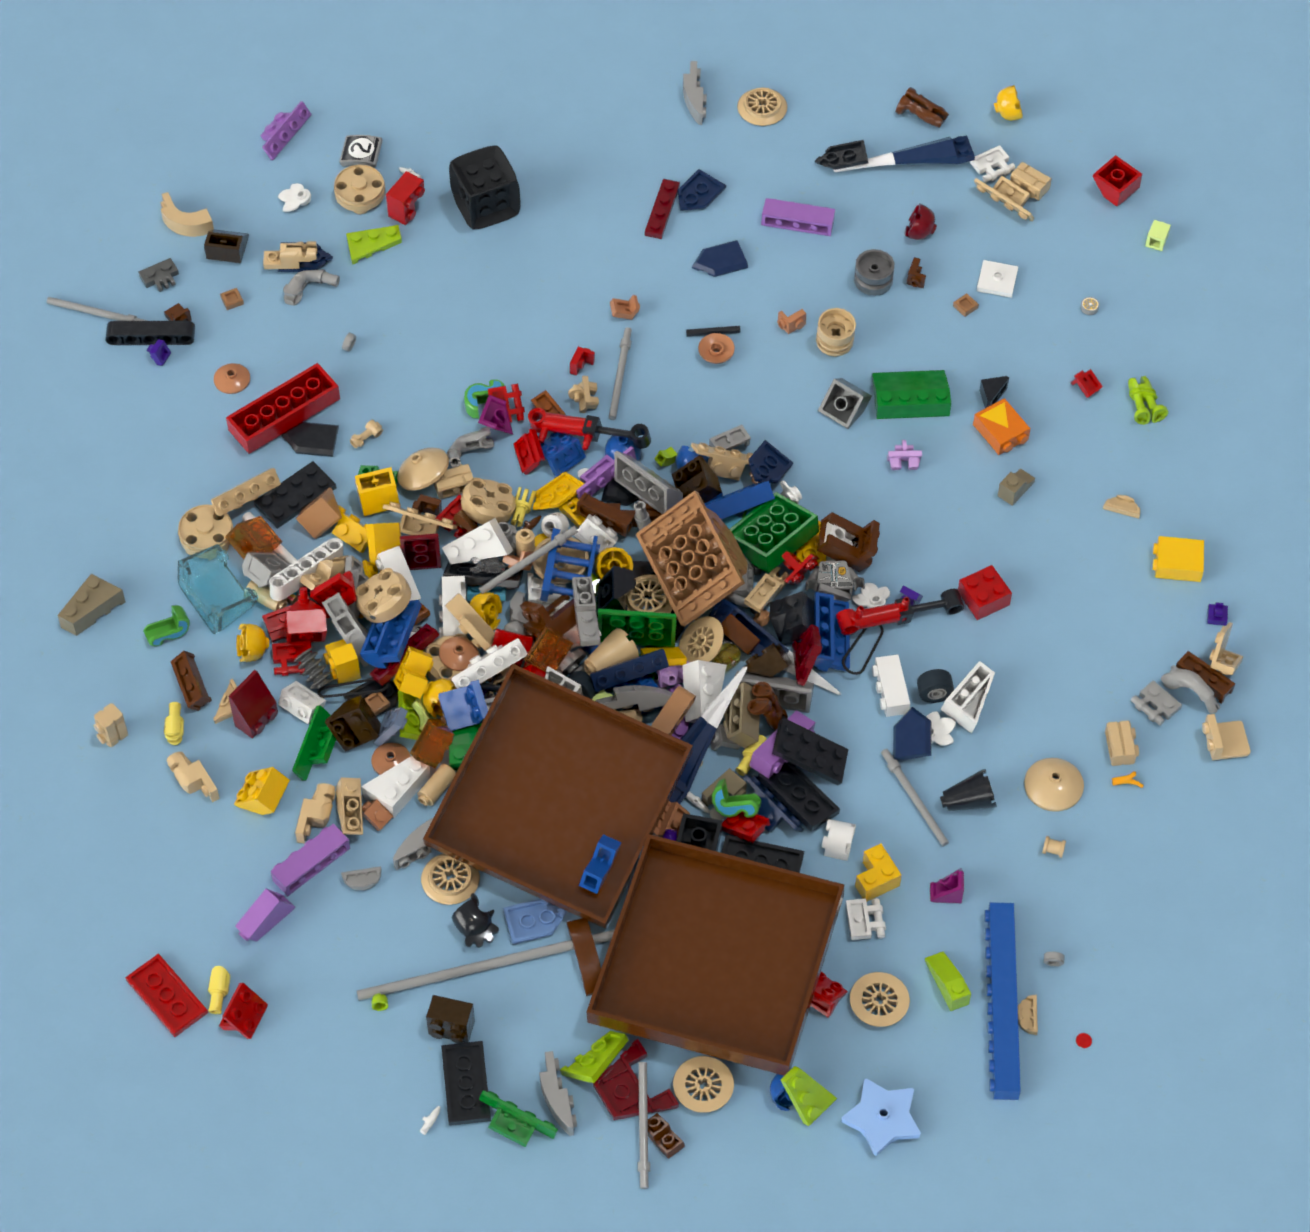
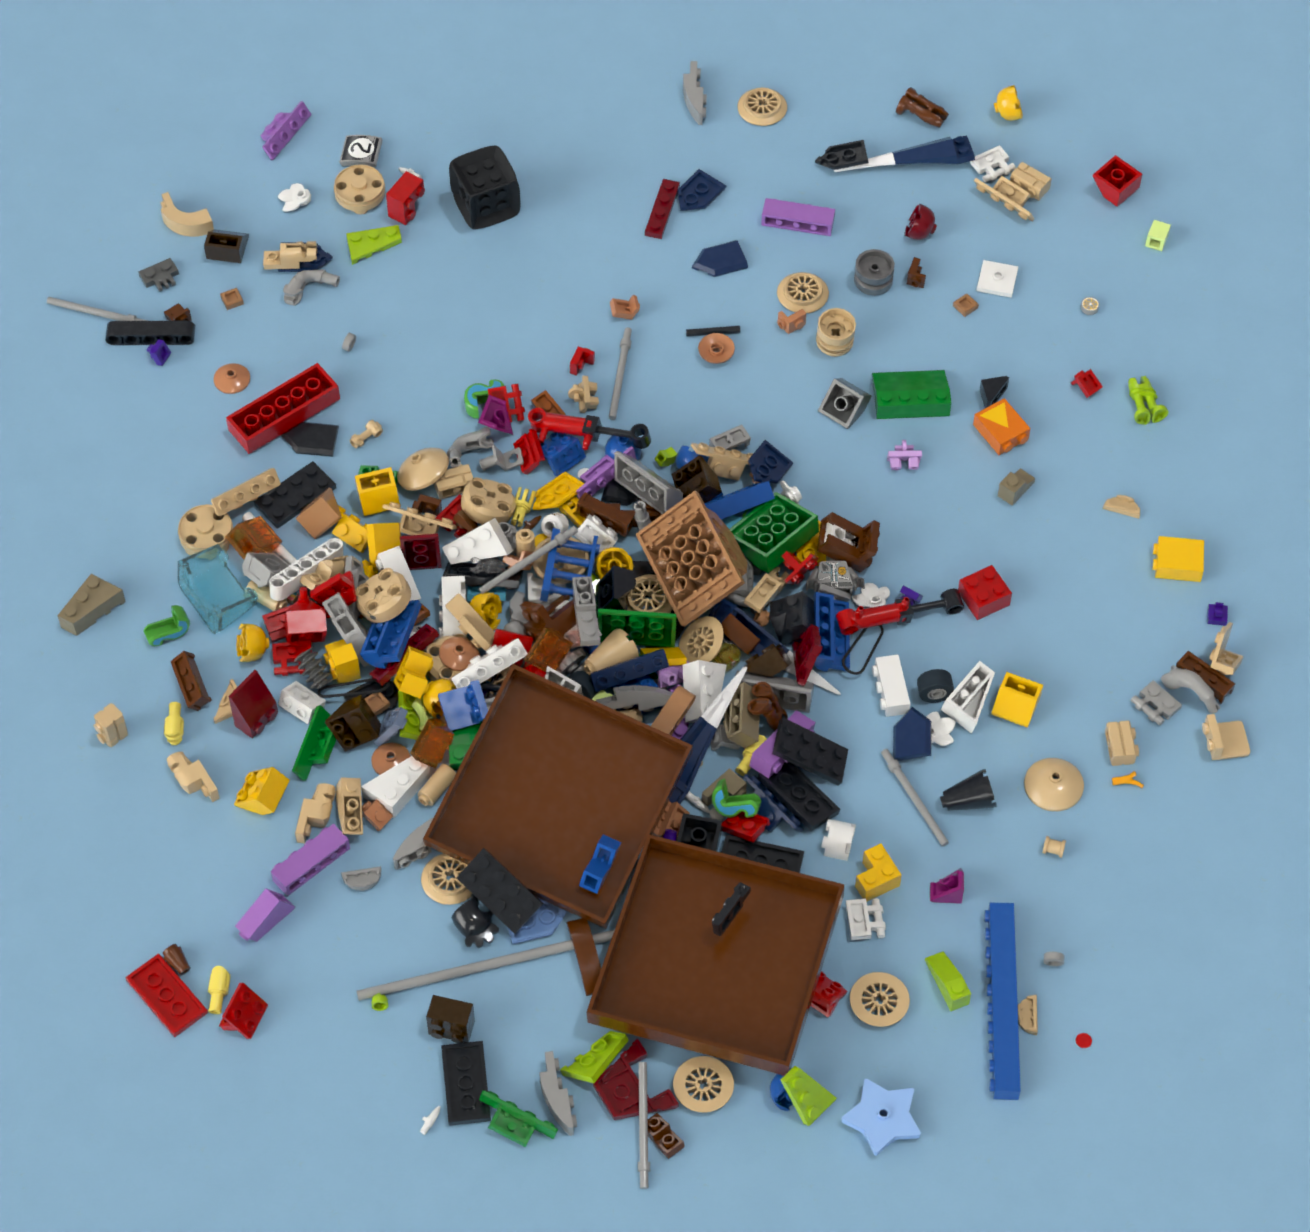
(176, 958): none -> reddish brown cone
(499, 890): none -> black plate
(501, 459): none -> light grey bracket
(730, 909): none -> black hinge
(817, 293): none -> tan piece
(1017, 699): none -> yellow slope

